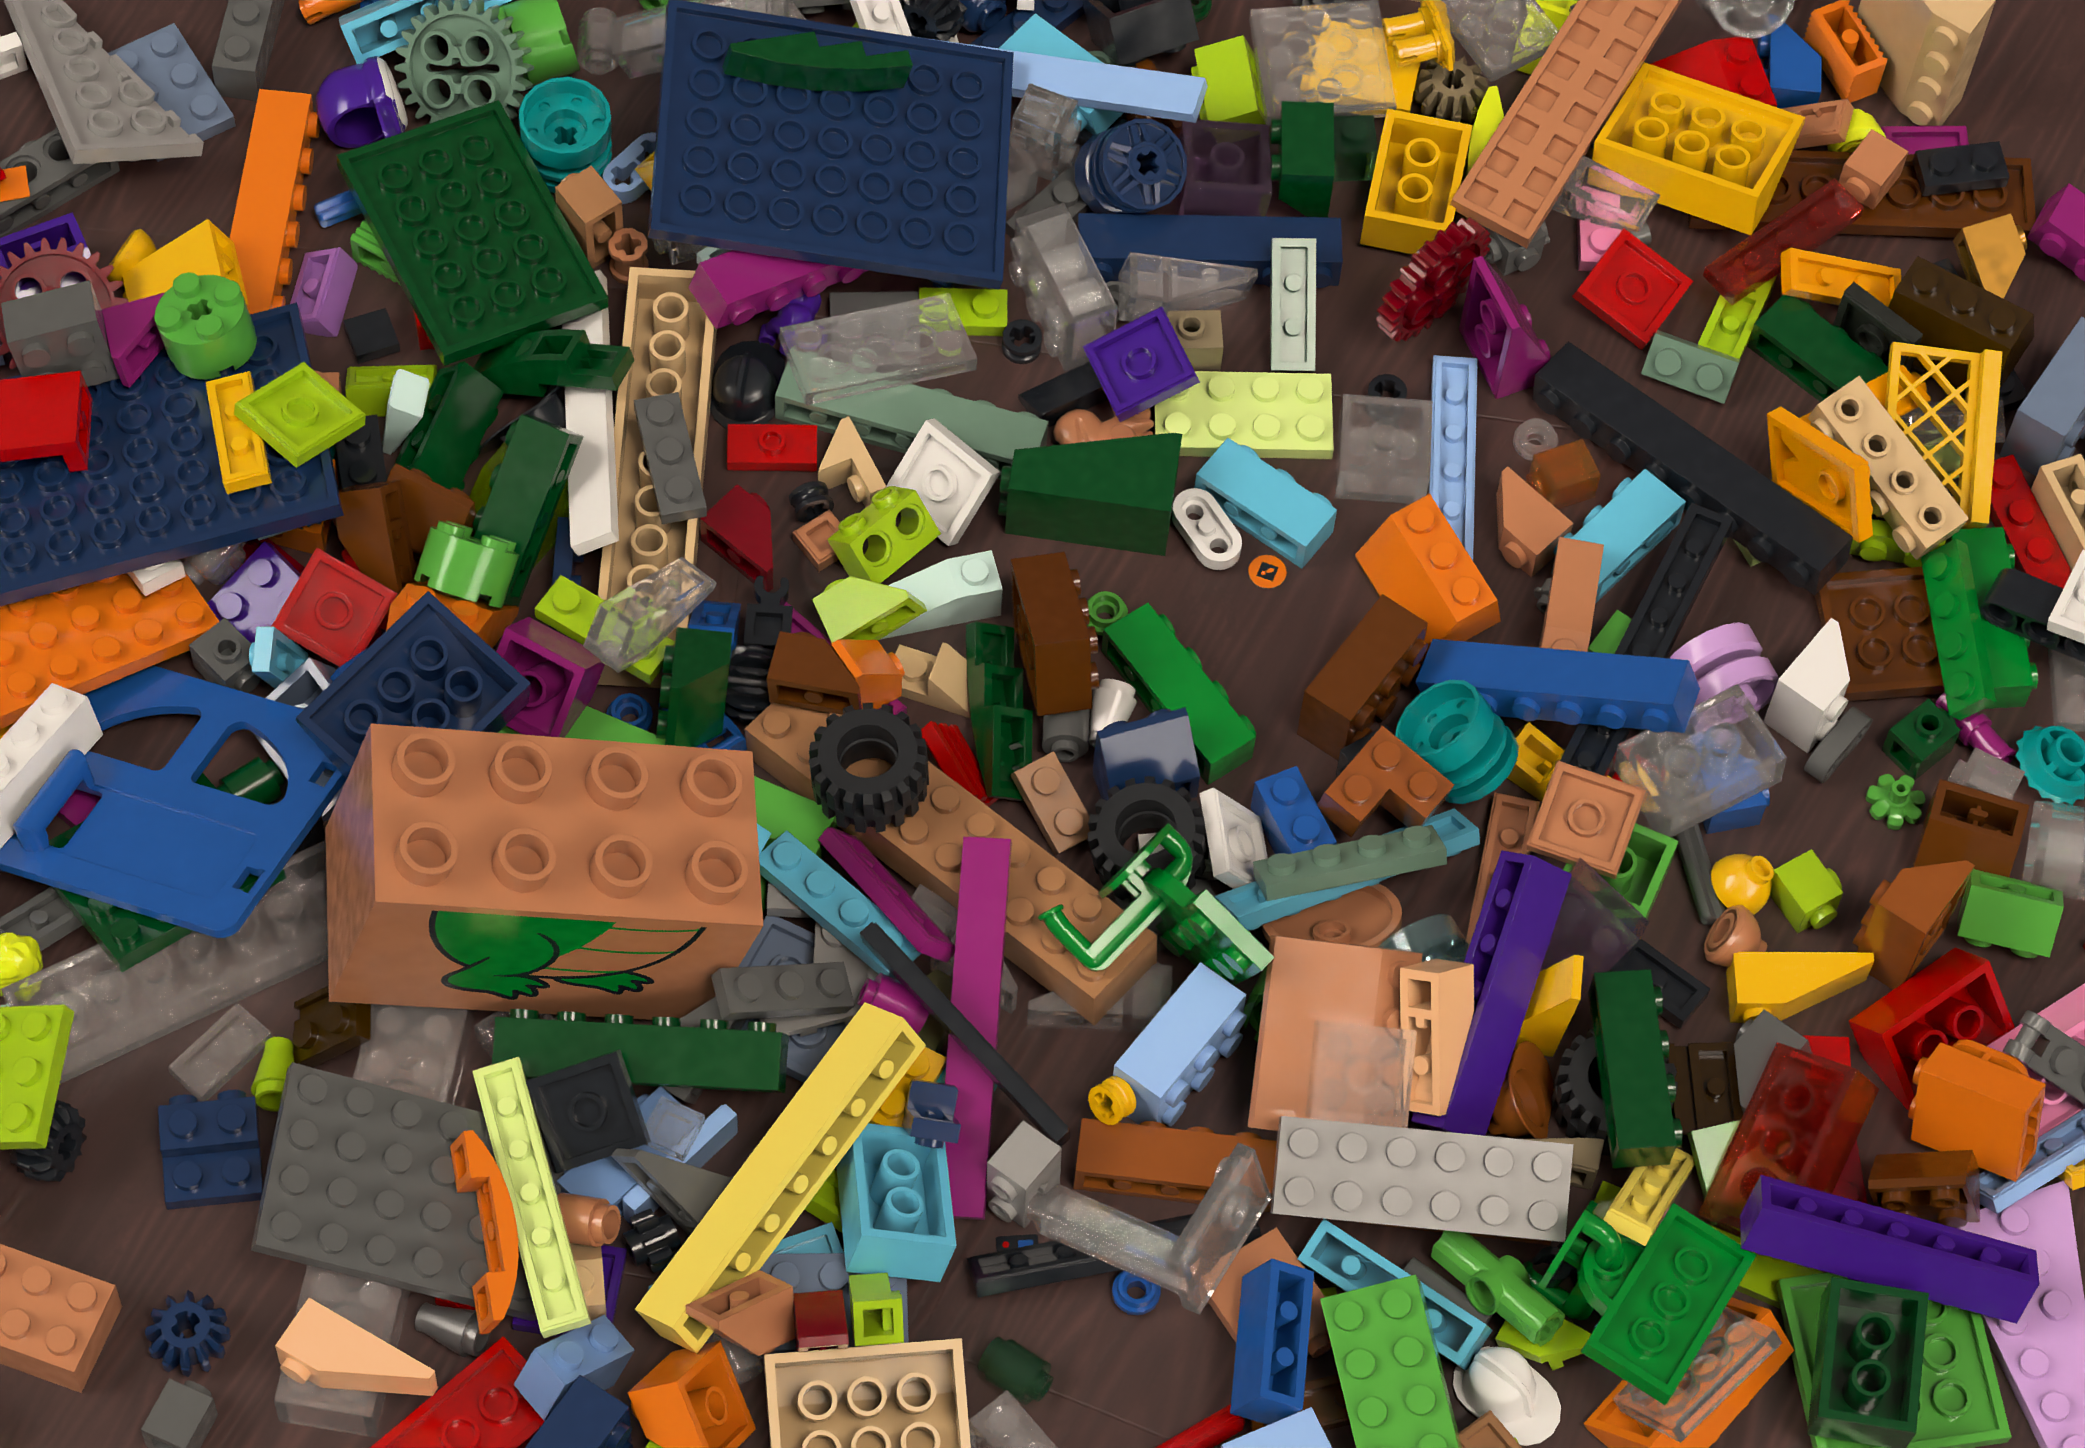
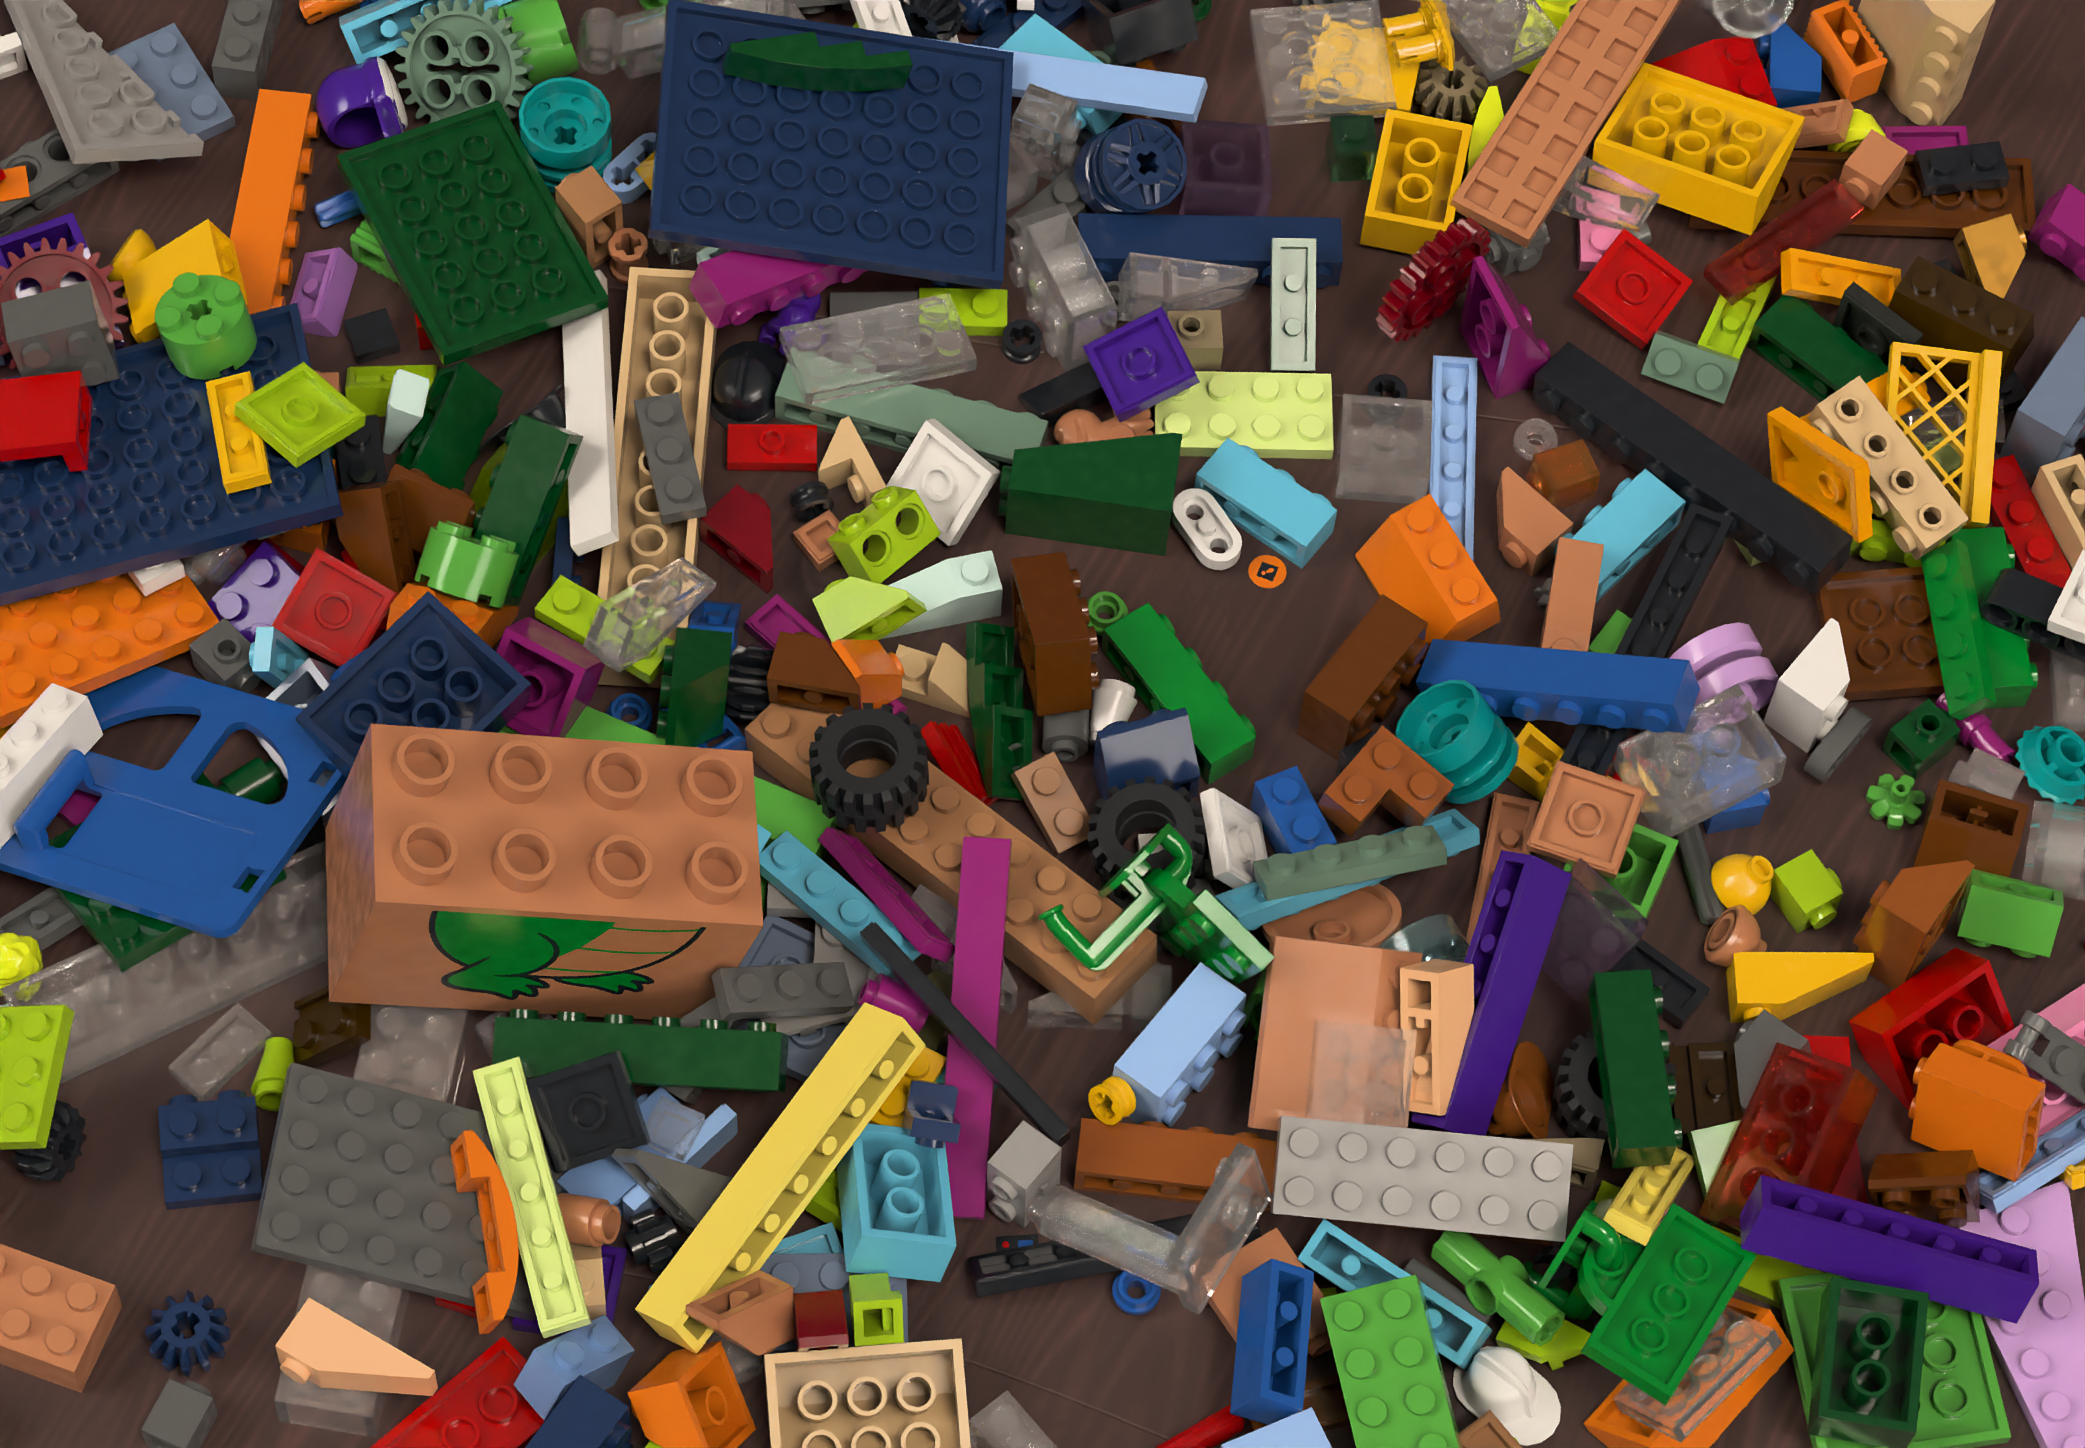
(133, 336): magenta slope -> none
(452, 1328): flat silver cone -> none
(554, 358): dark green slope -> none
(768, 616): black plate -> none
(1016, 1369): clear green brick -> none
(1231, 81): lime brick -> none
(1304, 156): dark green slope -> none
(1553, 1004): yellow slope -> none

